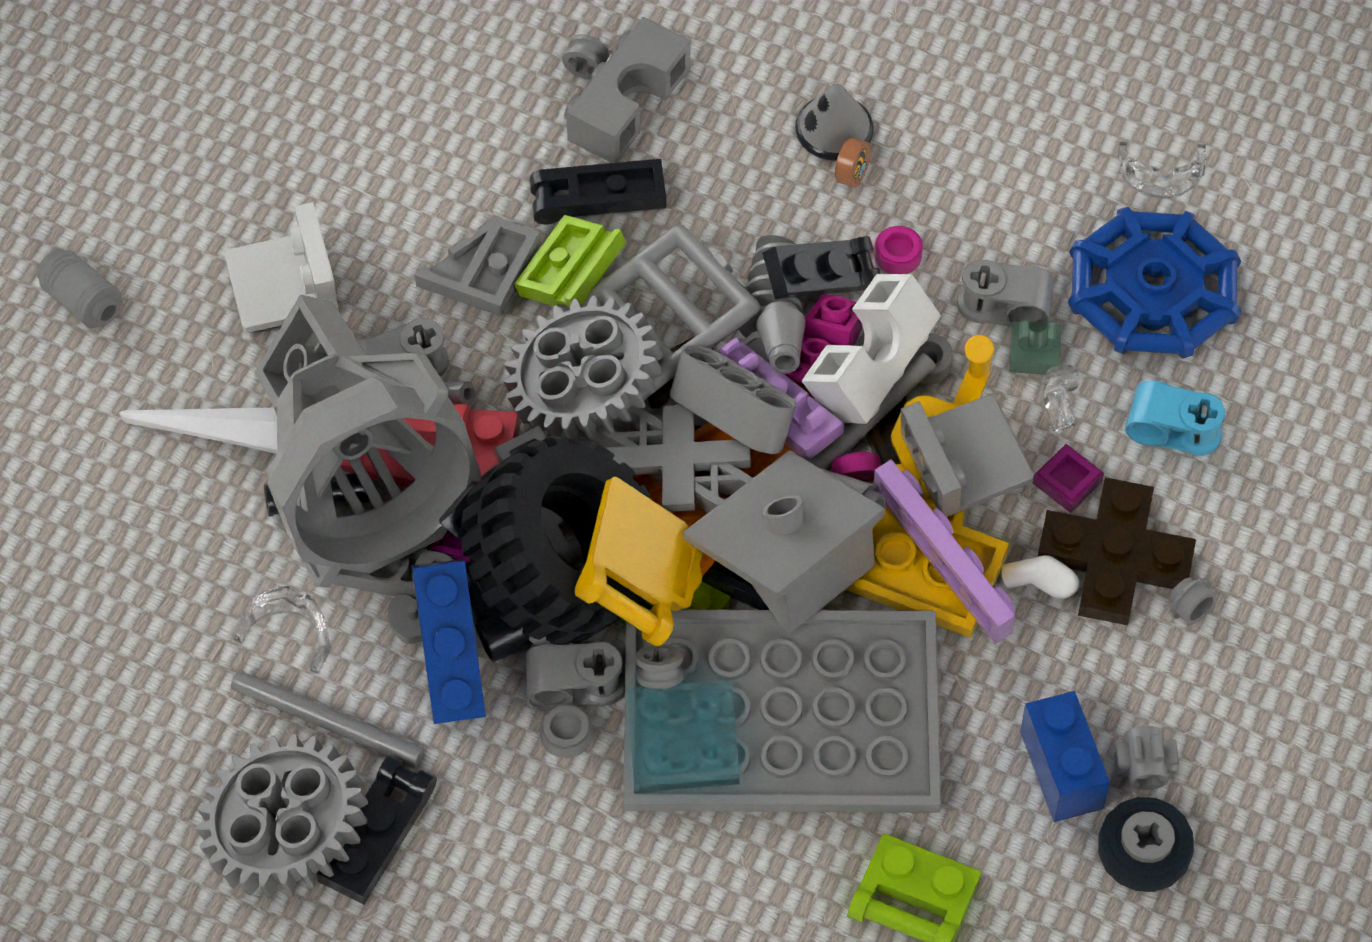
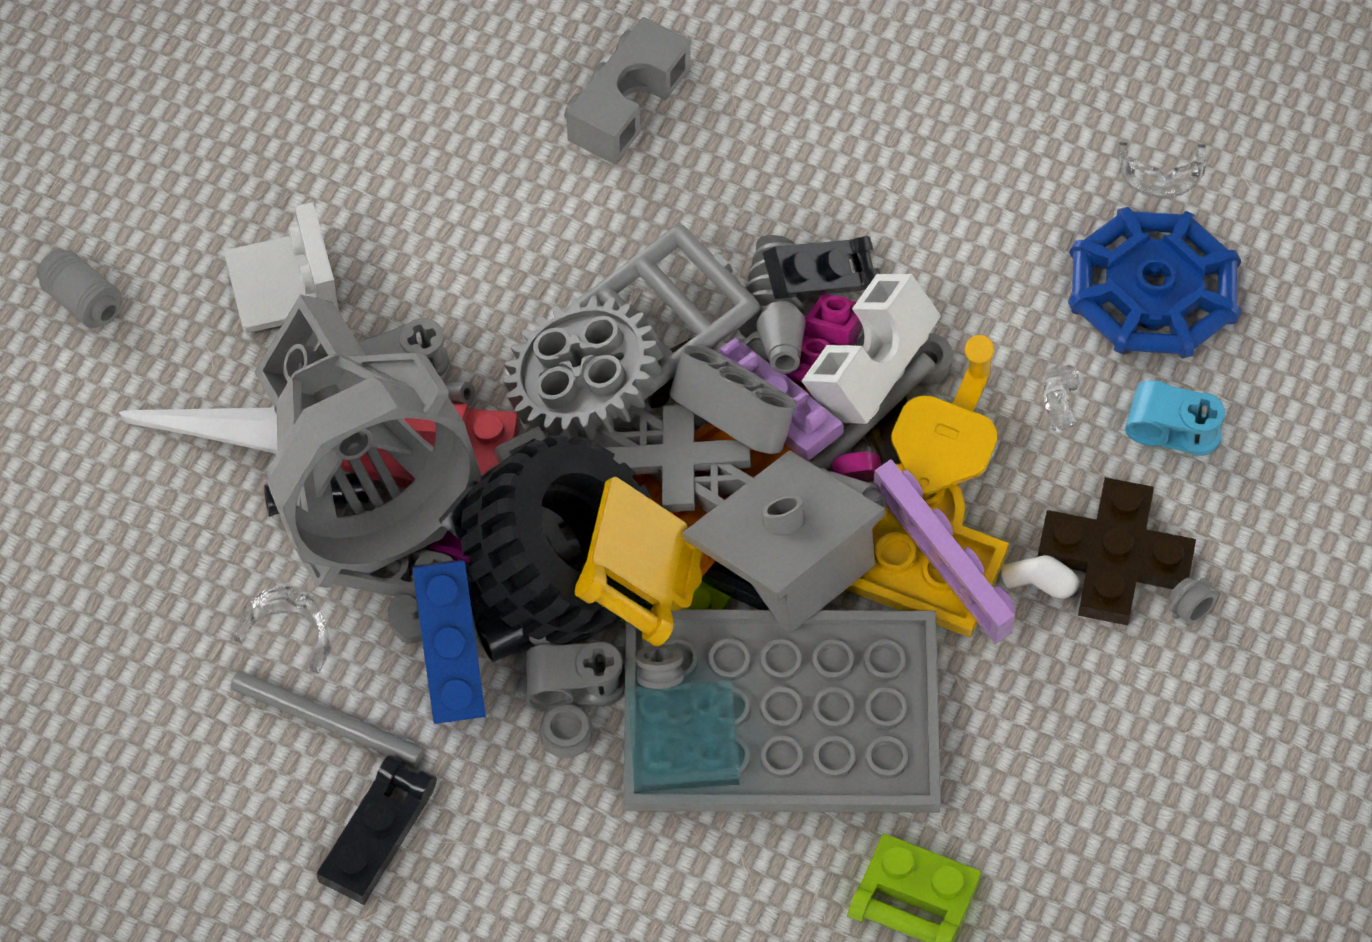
(288, 776): light grey gear -> none
(484, 266): light grey wing -> none
(569, 262): lime plate -> none
(584, 55): light grey bush -> none
(597, 189): black plate -> none
(830, 121): light grey hat -> none
(852, 162): nougat tile -> none
(898, 250): dark pink tile -> none
(965, 453): light grey bracket -> none
(1007, 294): light grey piece -> none
(1034, 347): sand green tile -> none
(1064, 756): blue brick -> none
(1068, 478): magenta tile -> none
(1146, 757): light grey gear -> none
(1151, 862): black wheel -> none

